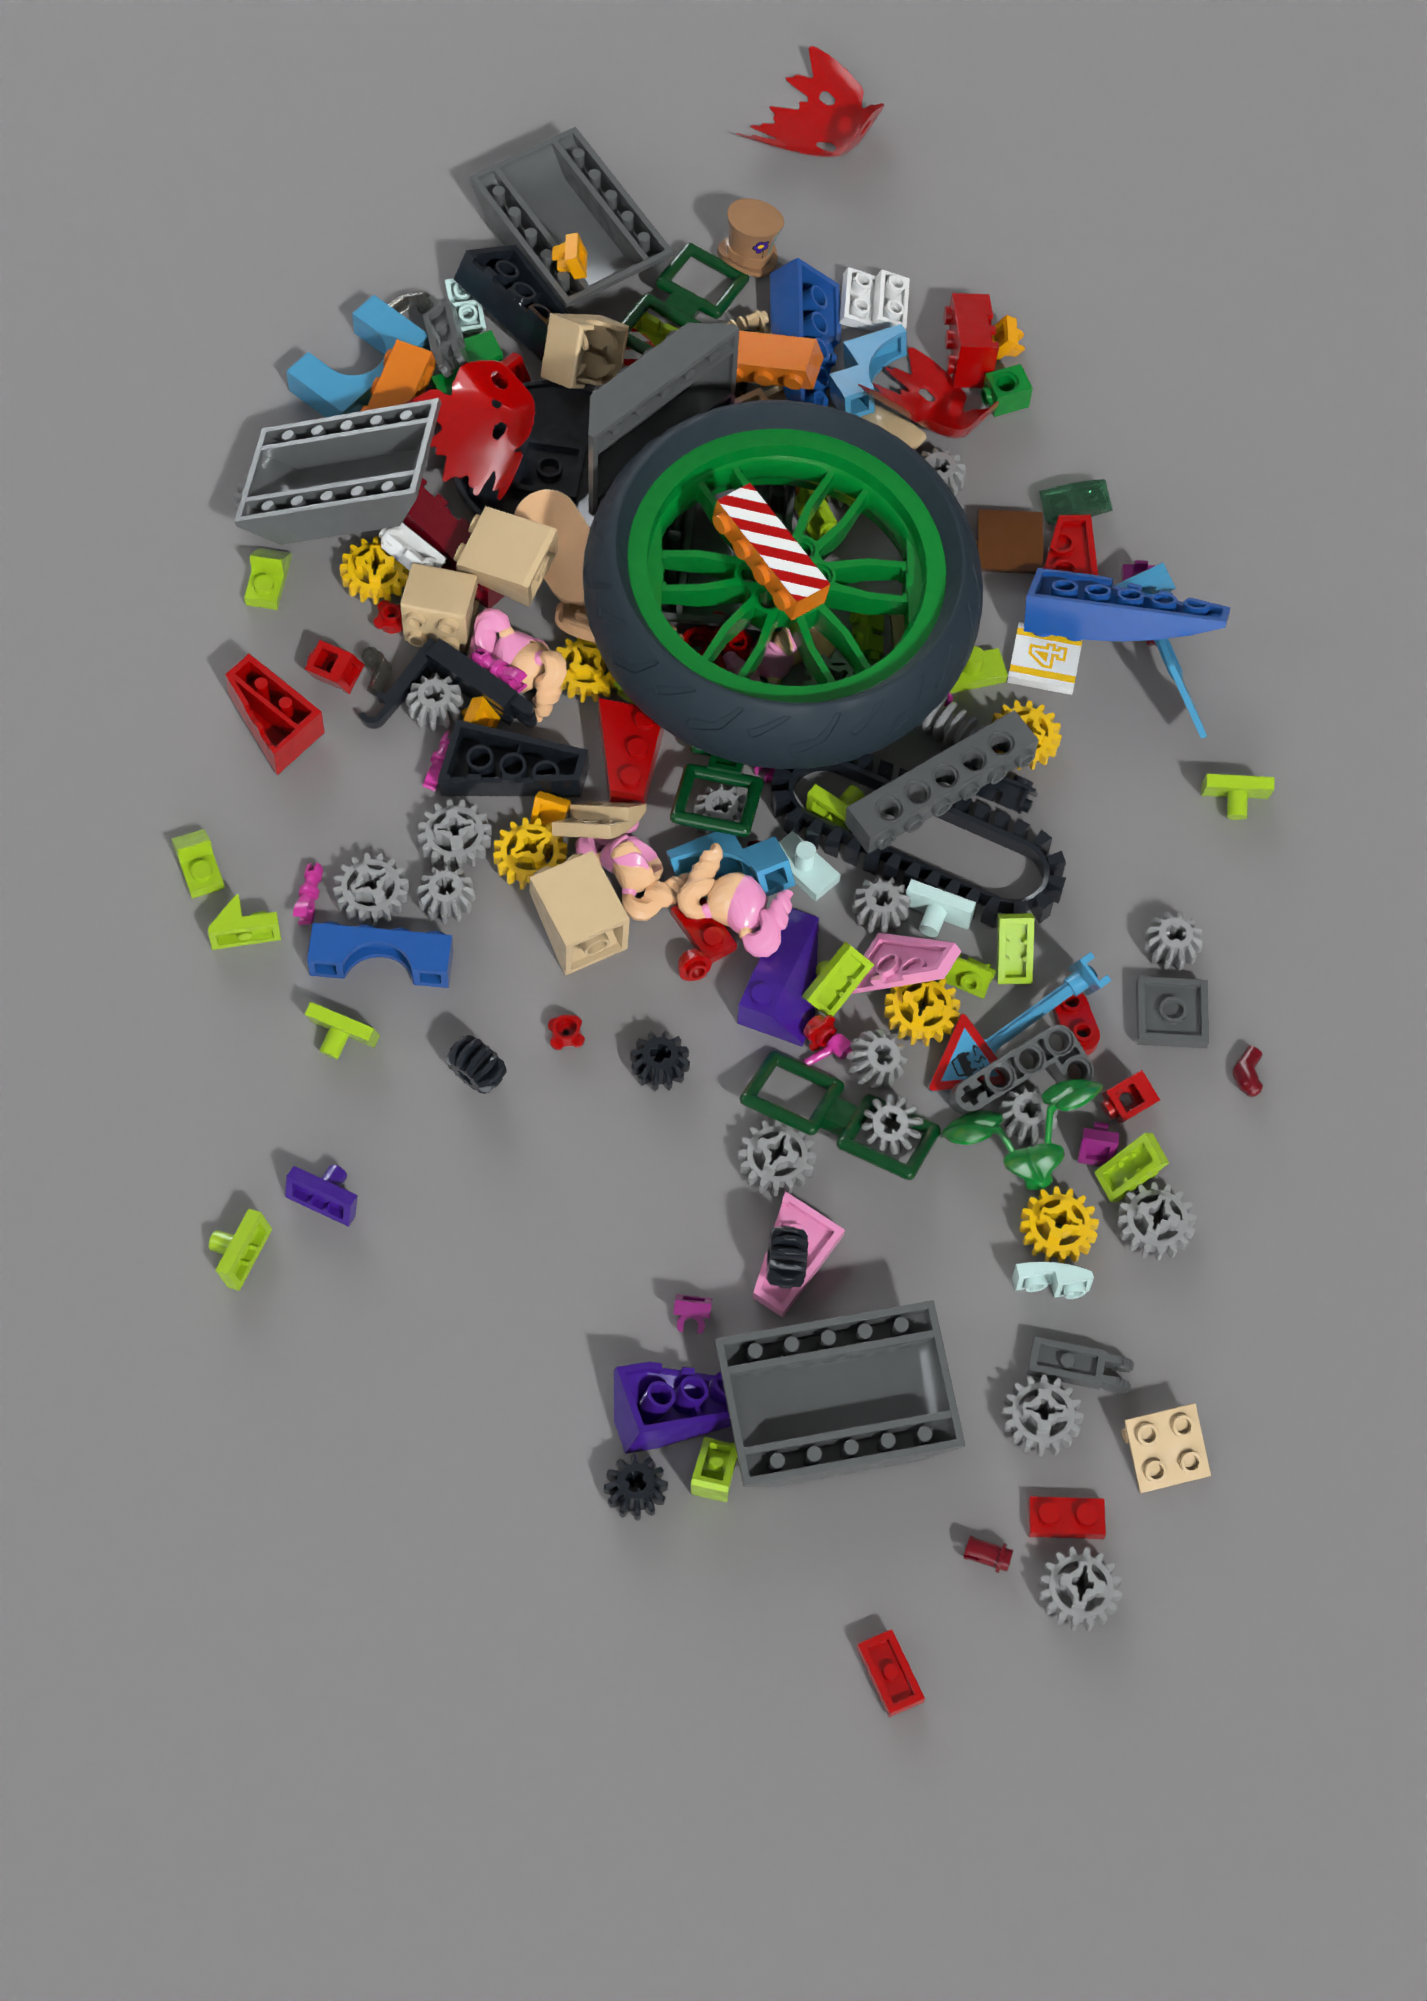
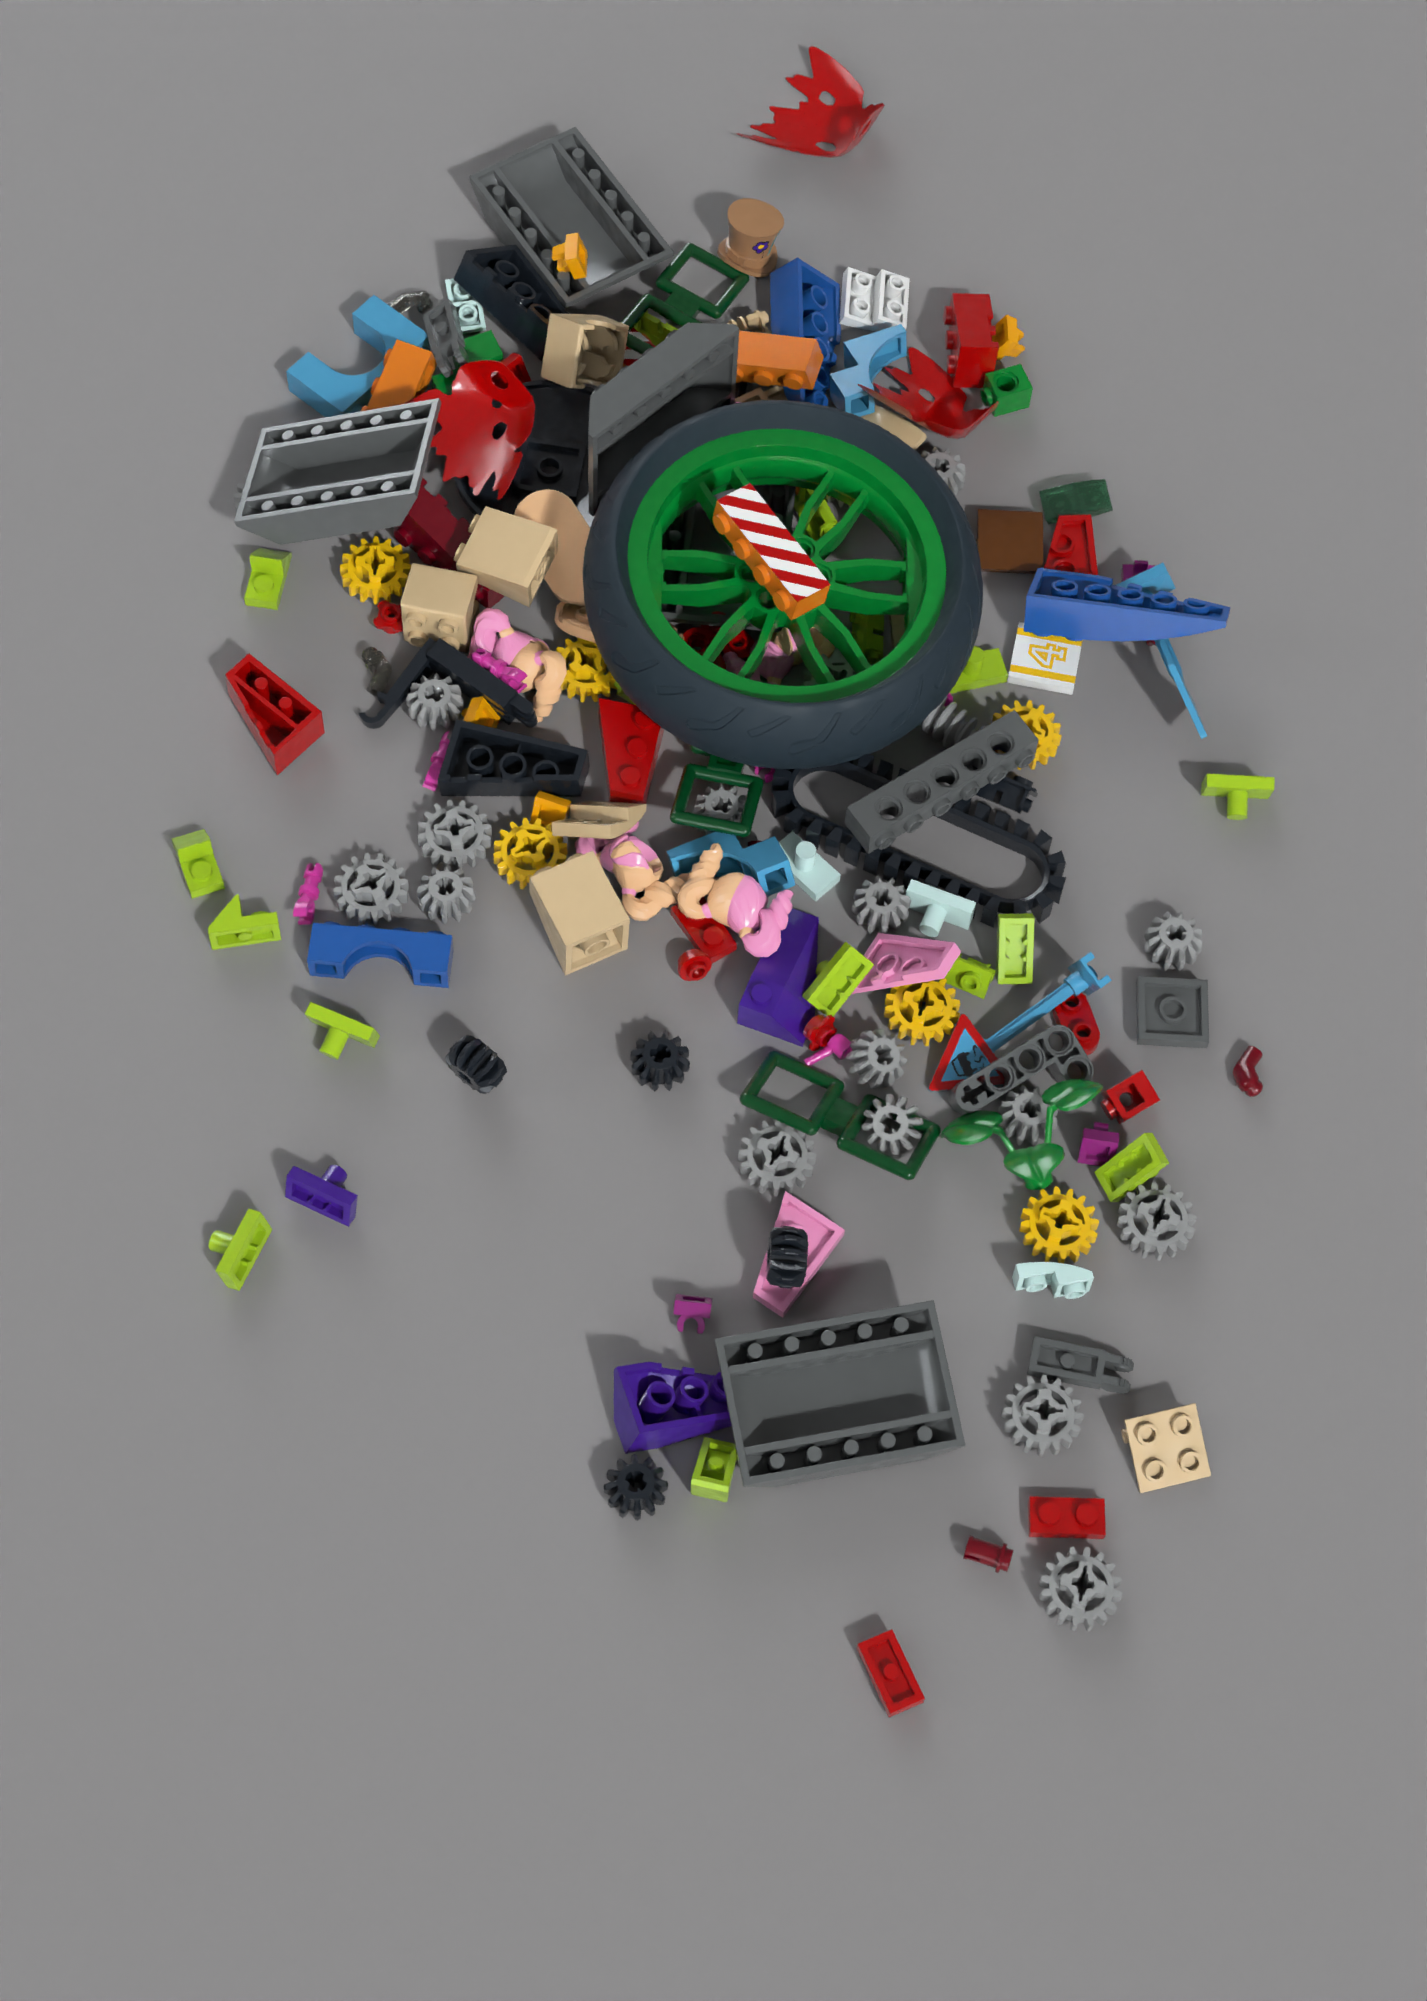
(334, 666): red brick -> none
(409, 547): white hinge -> none
(568, 1023): red plate -> none
(830, 807): lime tile -> none

